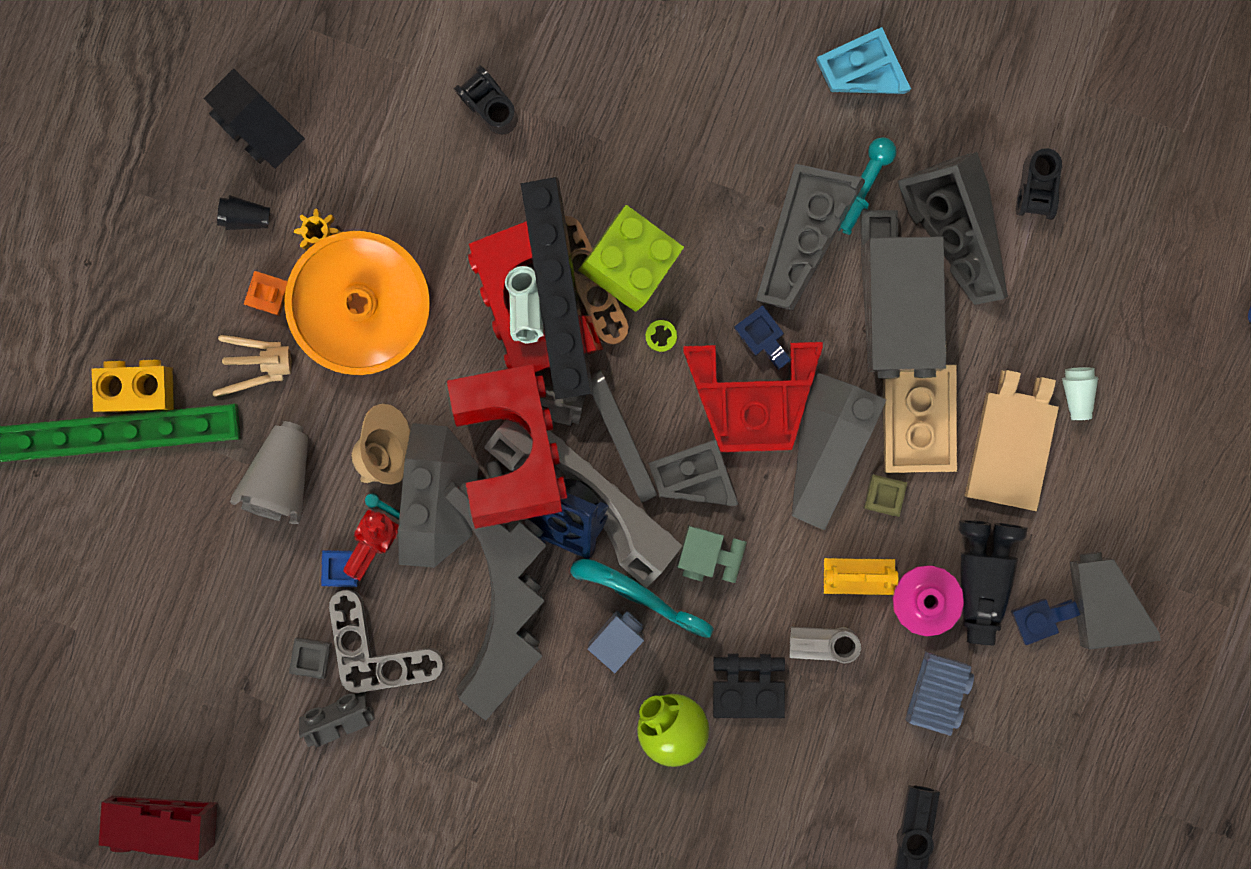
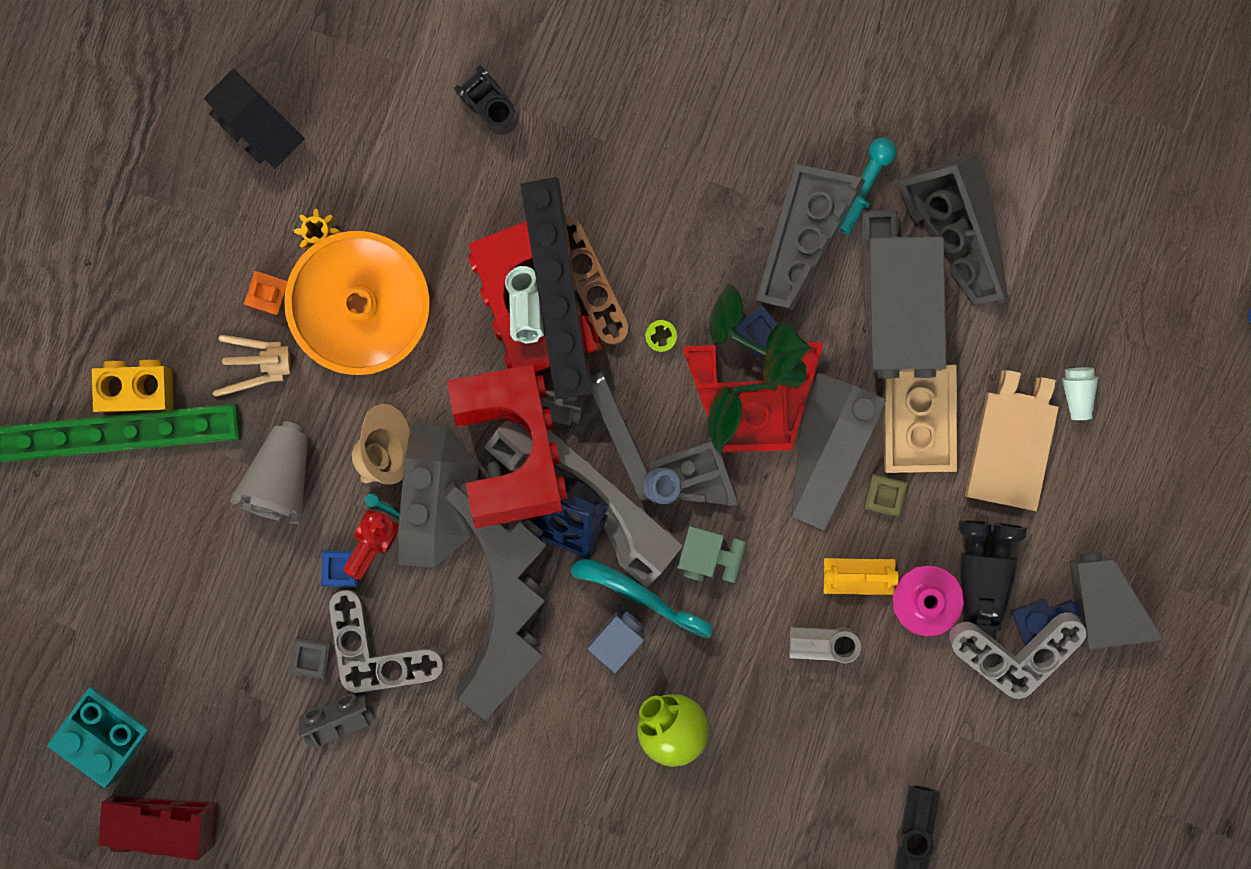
(99, 738): none -> teal slope
(242, 214): black cone -> none
(631, 258): lime brick -> none
(662, 485): none -> sand blue tile
(748, 698): black plate -> none
(780, 367): none -> dark green plant
(864, 66): medium azure wing -> none
(939, 694): sand blue brick -> none
(1022, 664): none -> light grey beam
(1040, 187): black piece -> none

